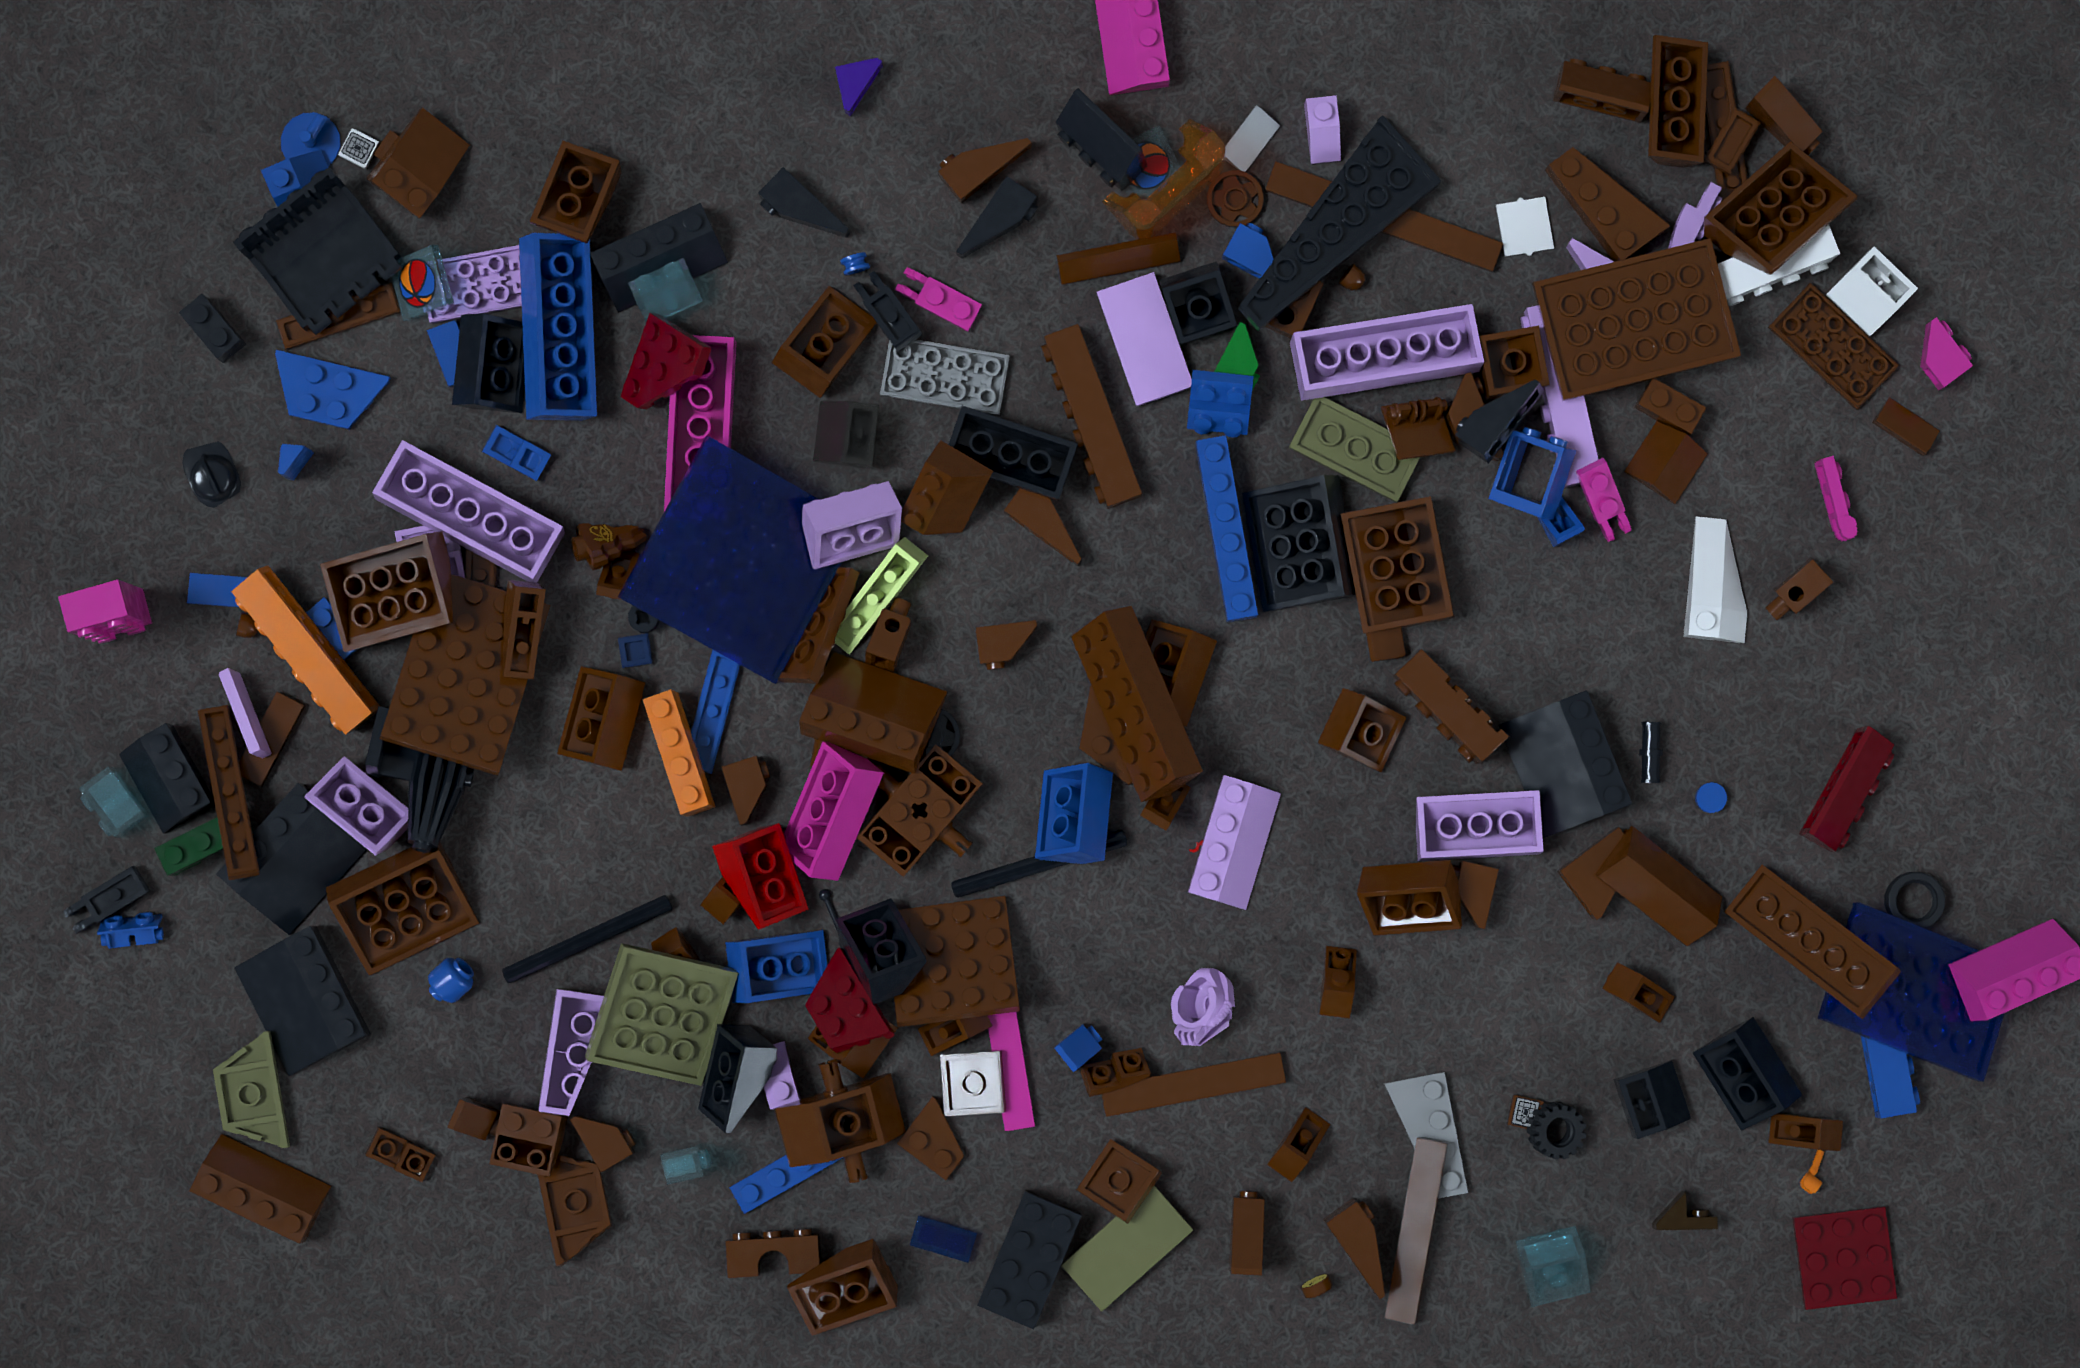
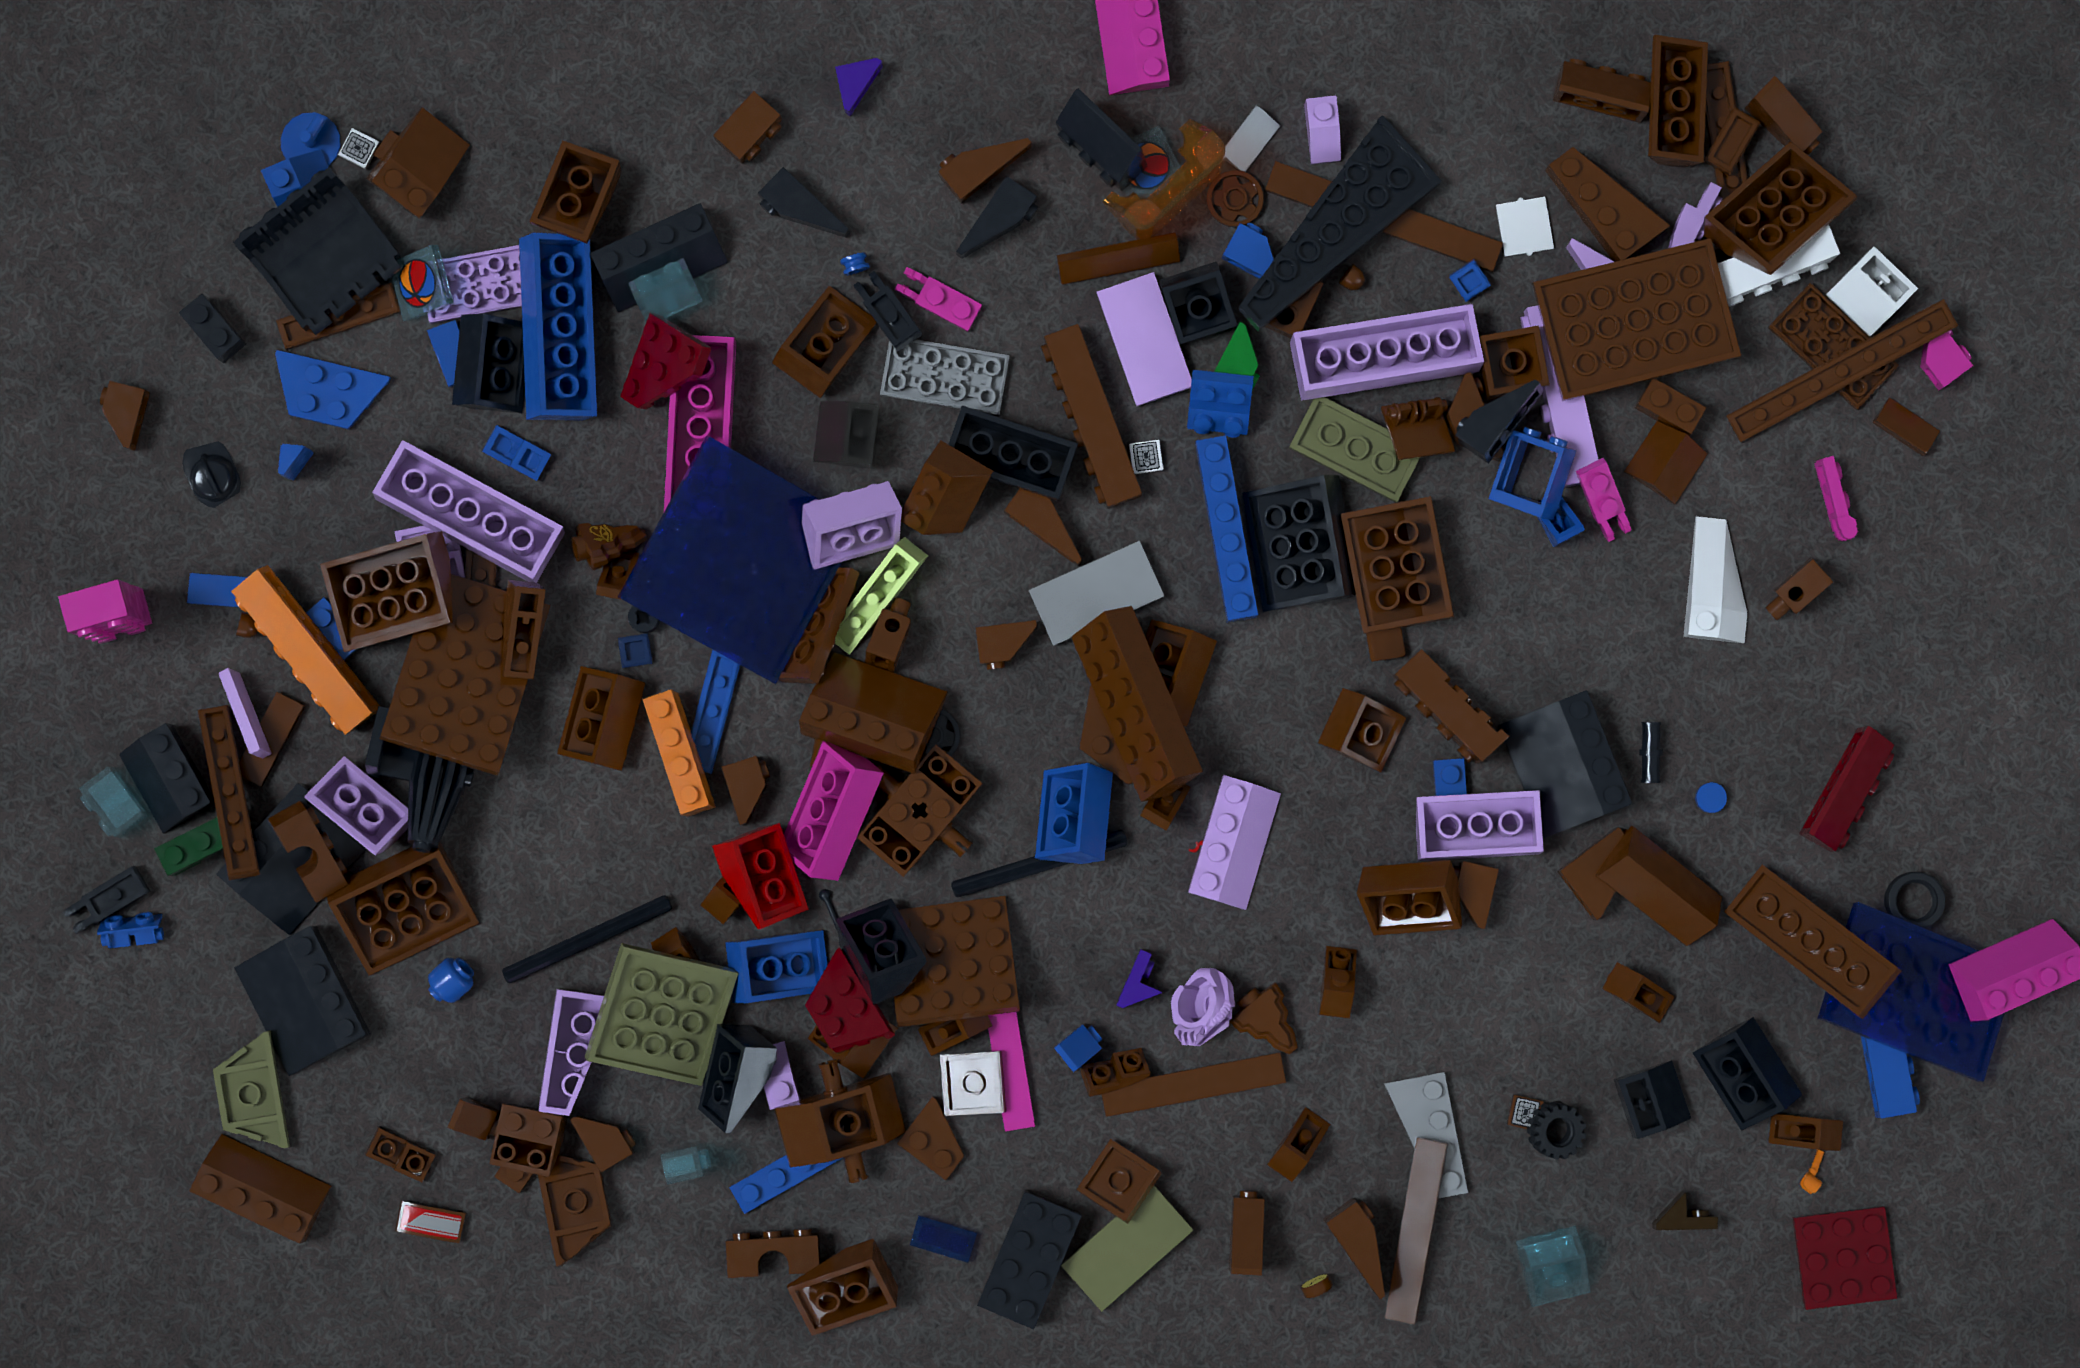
(125, 411): none -> reddish brown slope
(321, 872): none -> reddish brown arch
(430, 1221): none -> slope
(513, 1178): none -> reddish brown plate
(748, 128): none -> reddish brown brick
(1099, 586): none -> light grey tile
(1133, 989): none -> dark purple slope
(1146, 457): none -> tile
(1265, 1018): none -> reddish brown rock
(1449, 777): none -> blue plate
(1470, 280): none -> blue tile
(1842, 370): none -> reddish brown tile

